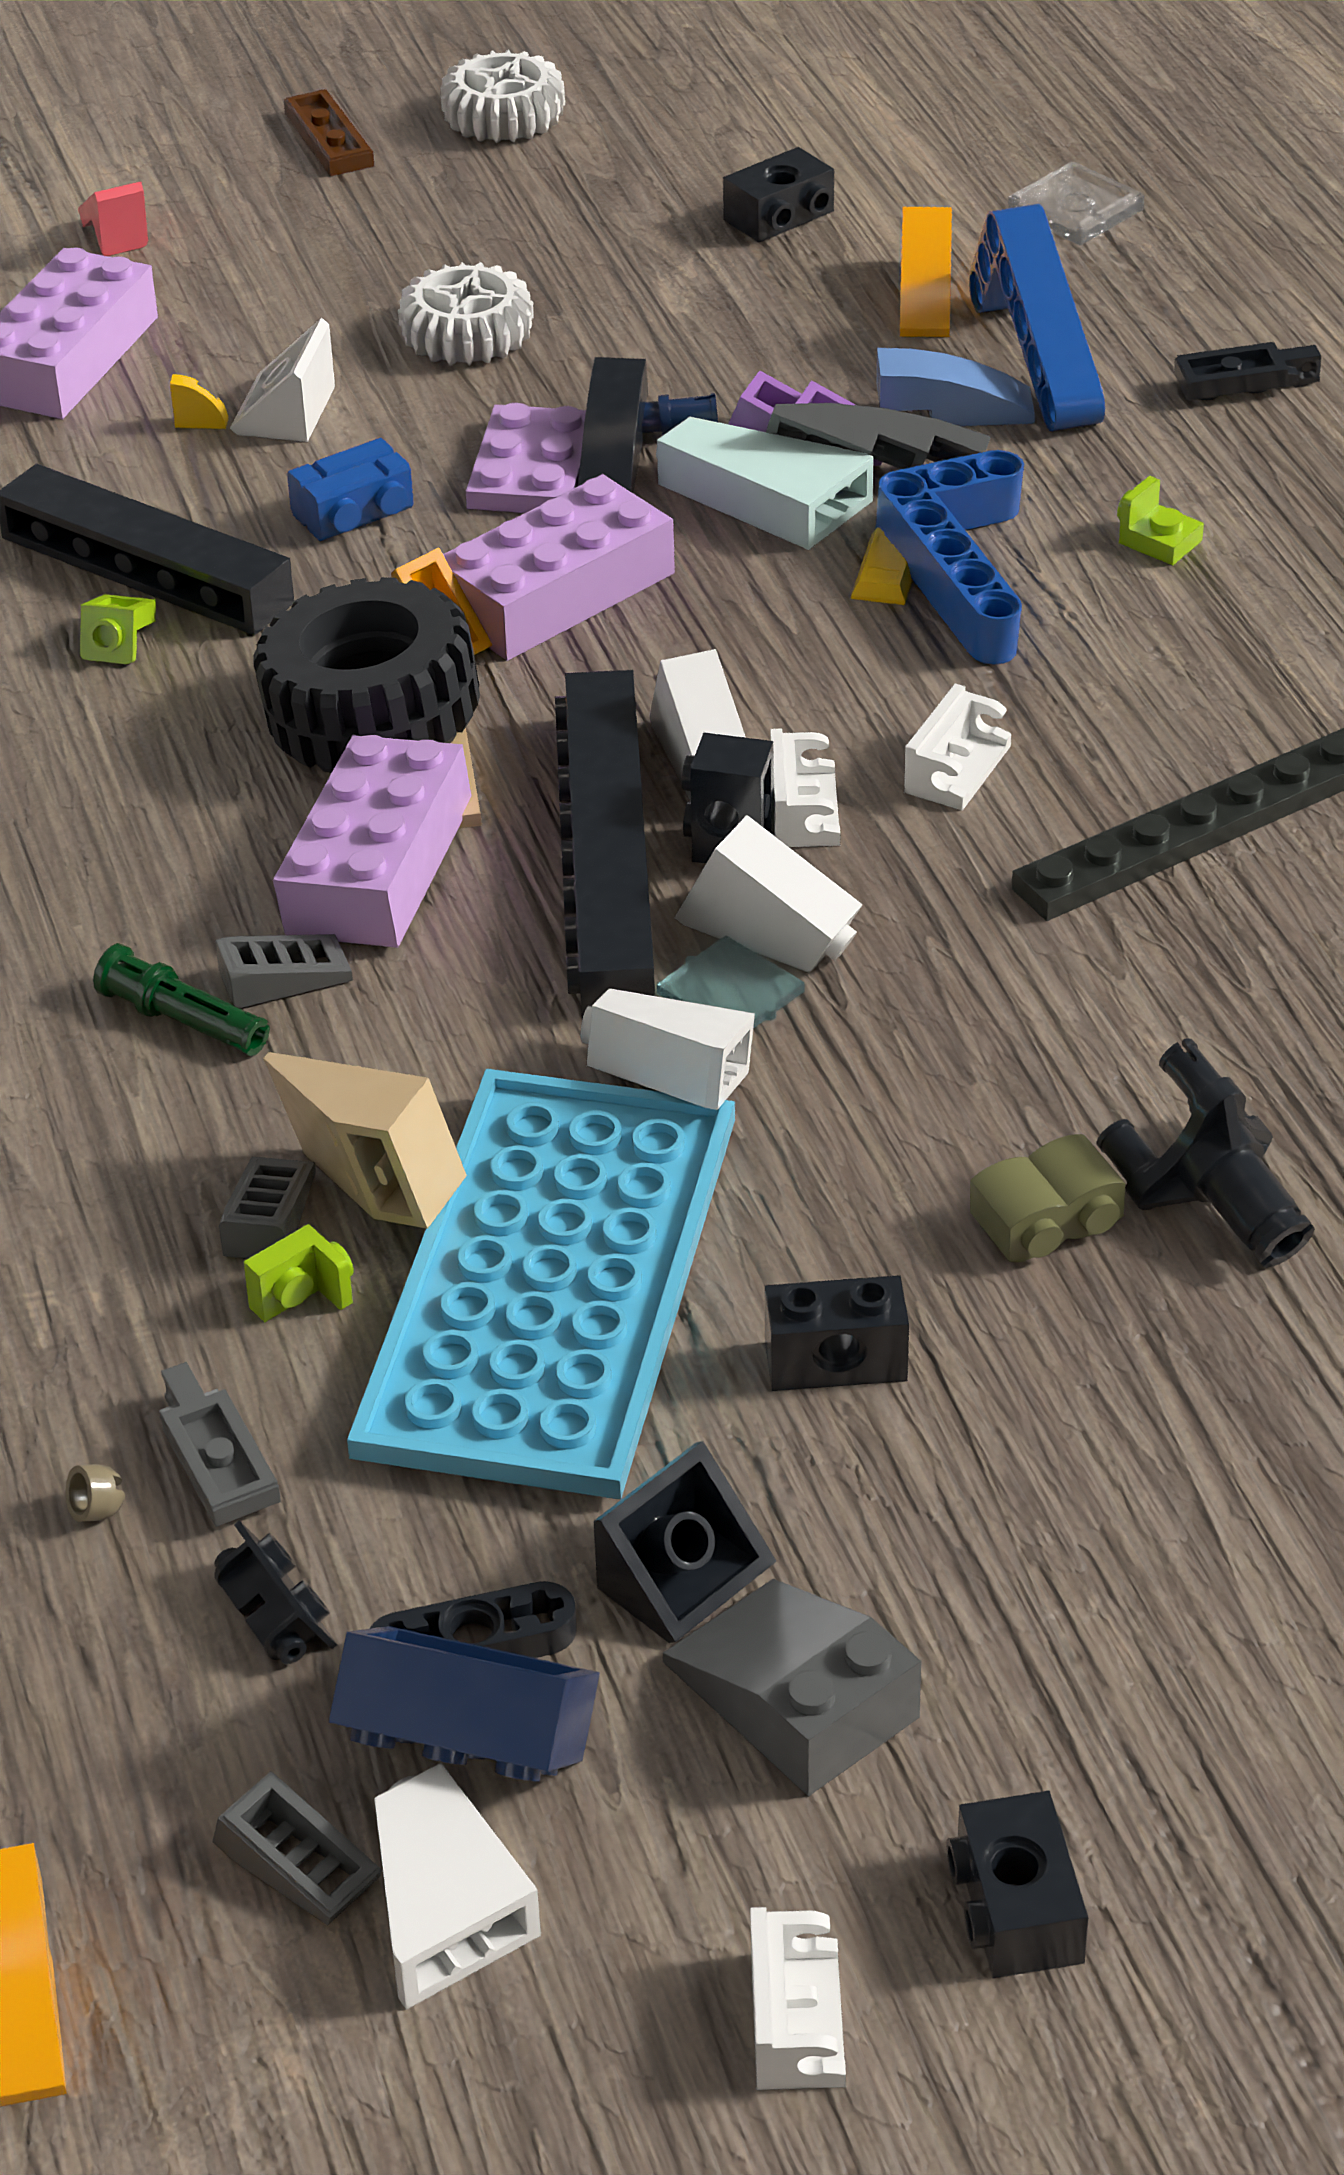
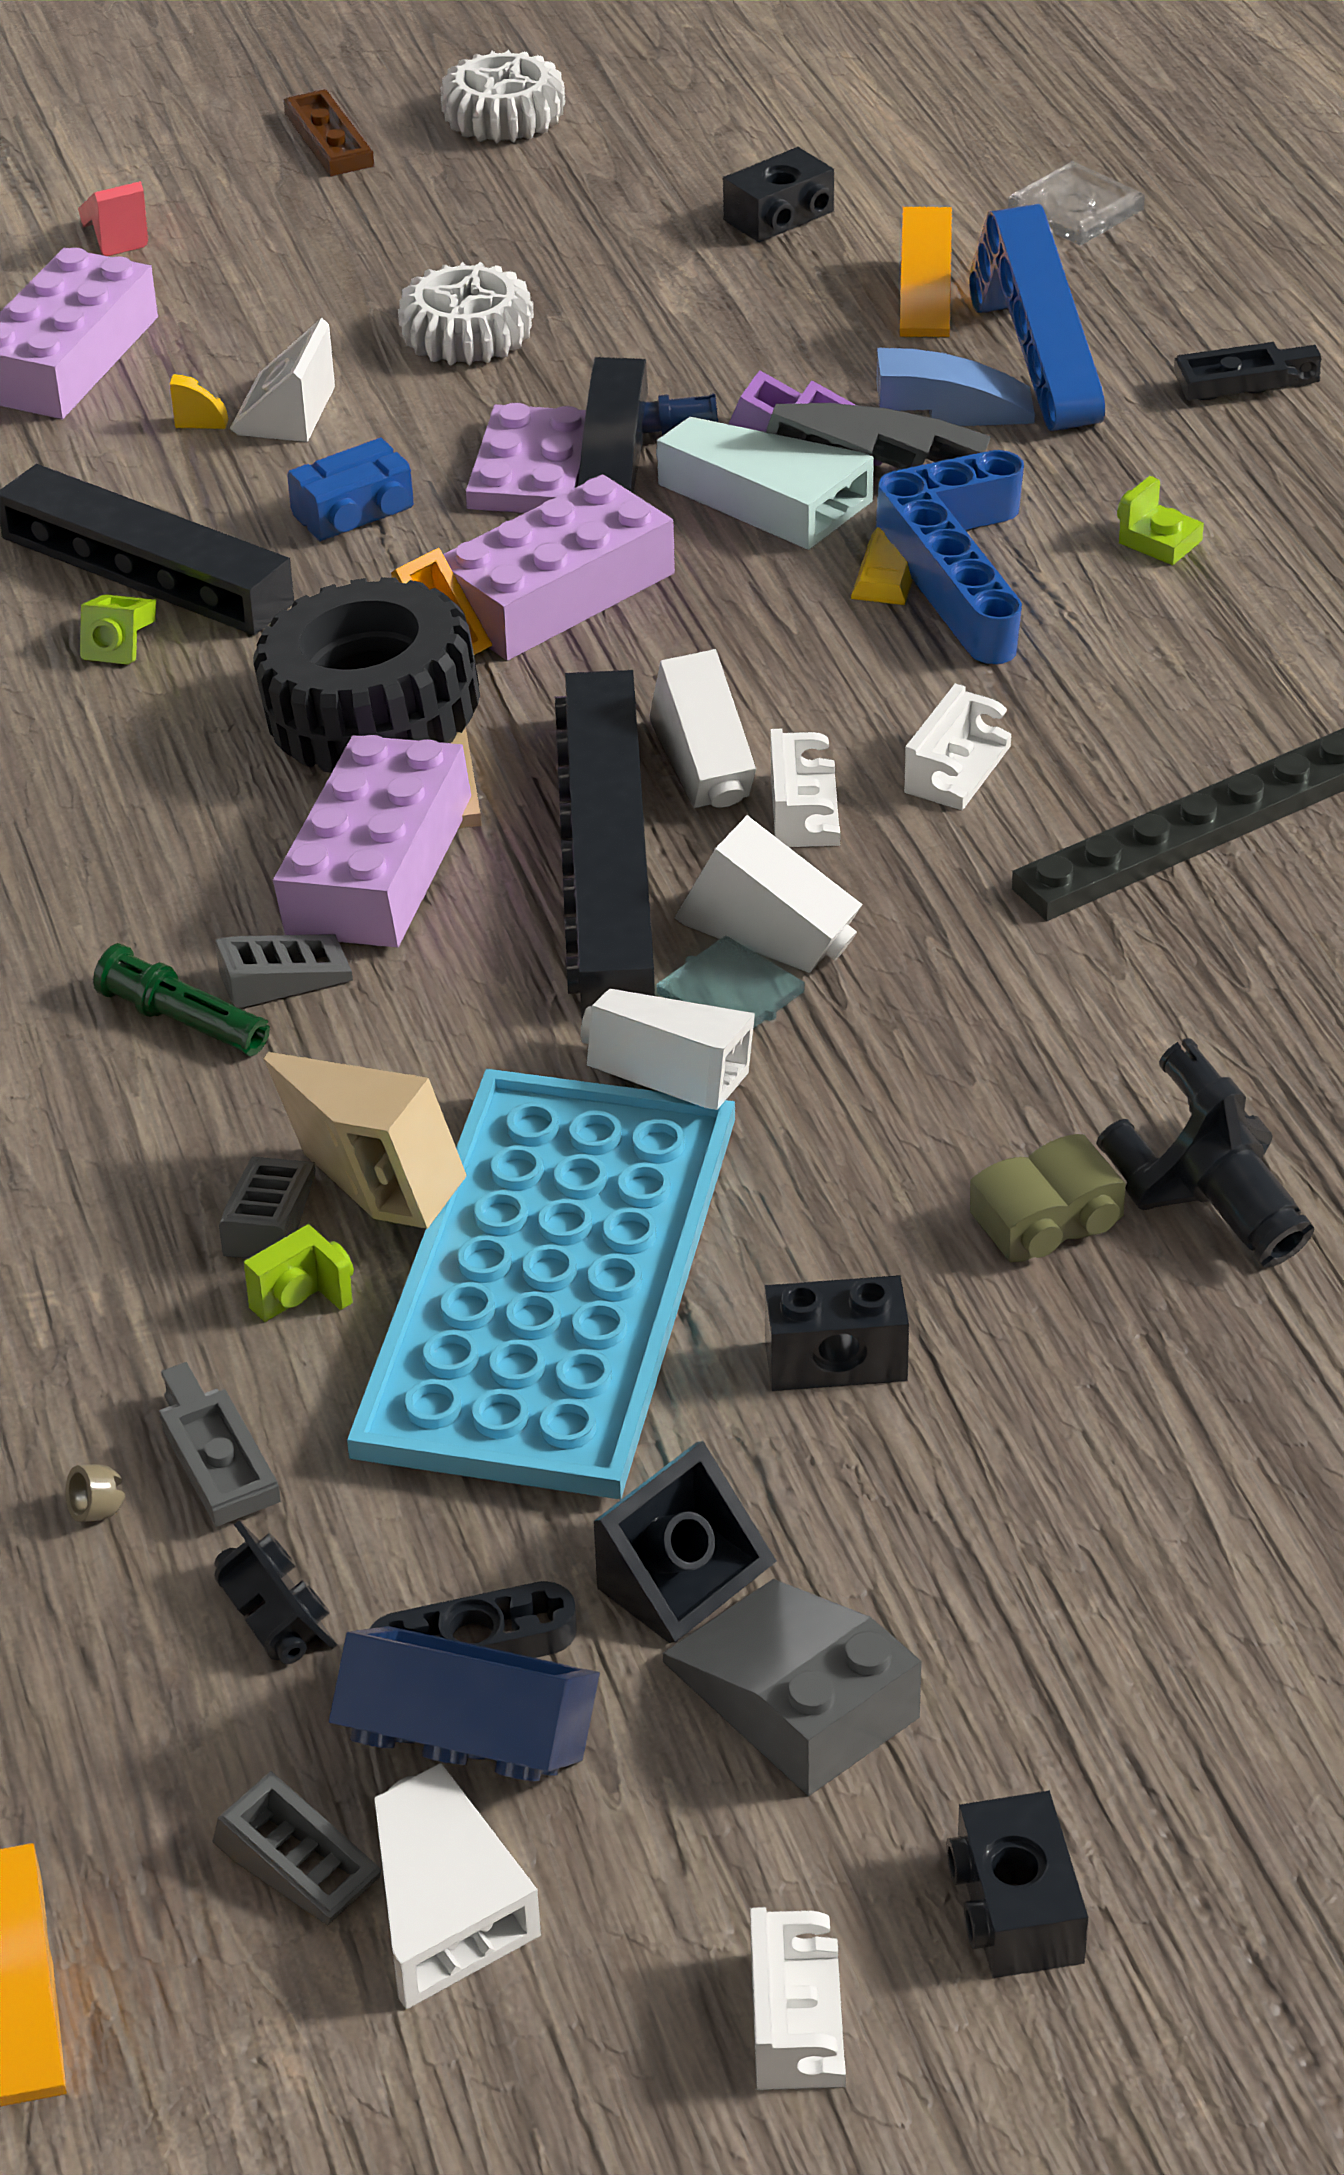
(726, 783): black brick -> none

